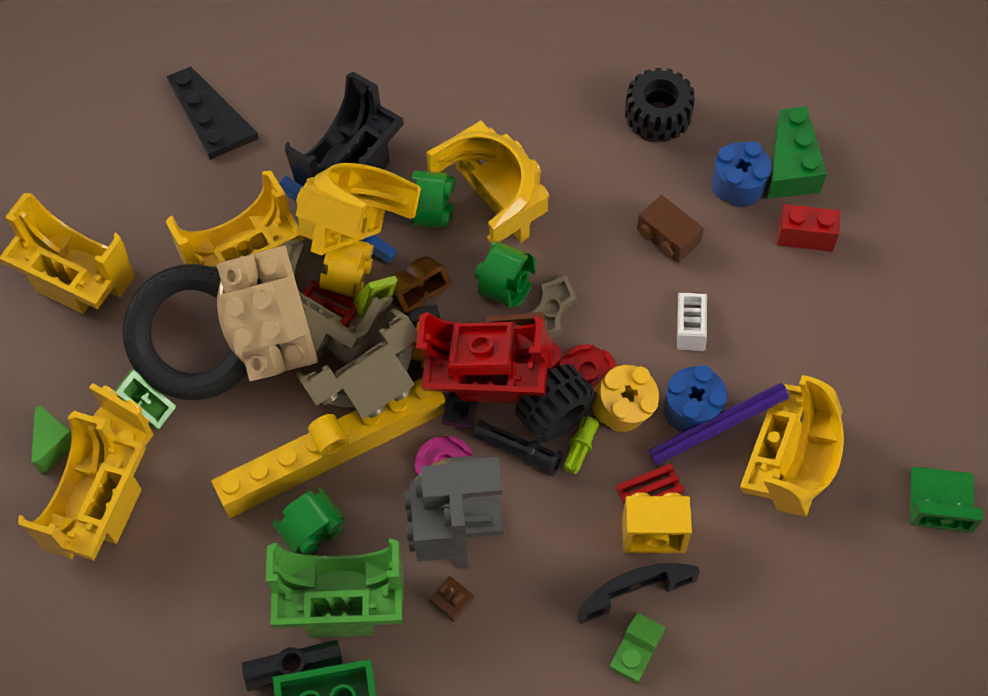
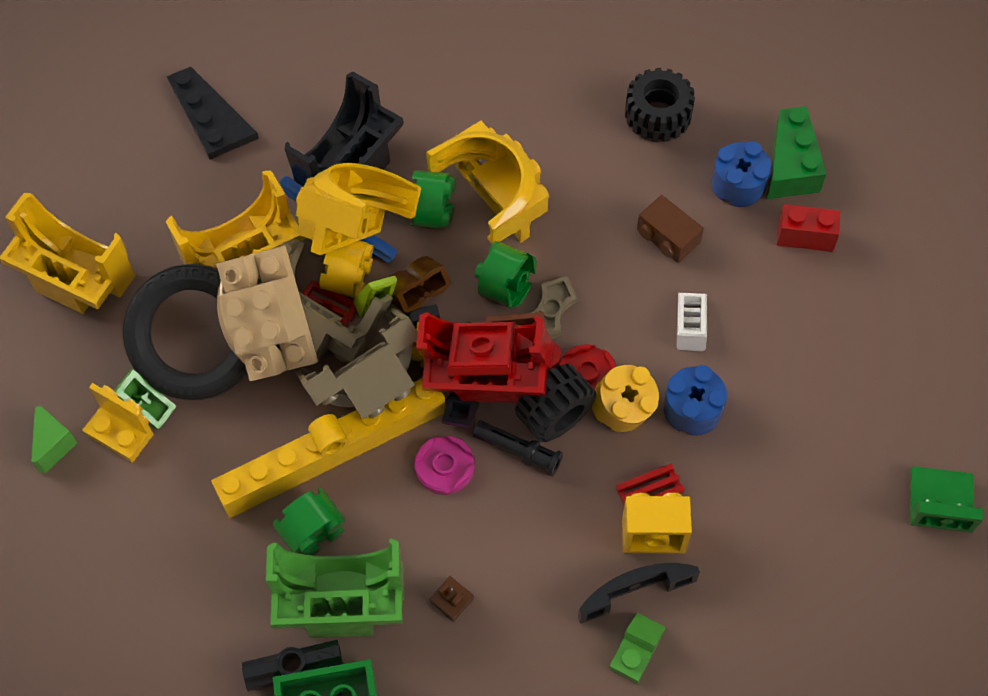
(92, 494): yellow piece -> none
(451, 504): dark grey piece -> none
(580, 444): lime axle -> none
(719, 424): dark purple axle -> none
(796, 458): yellow piece -> none

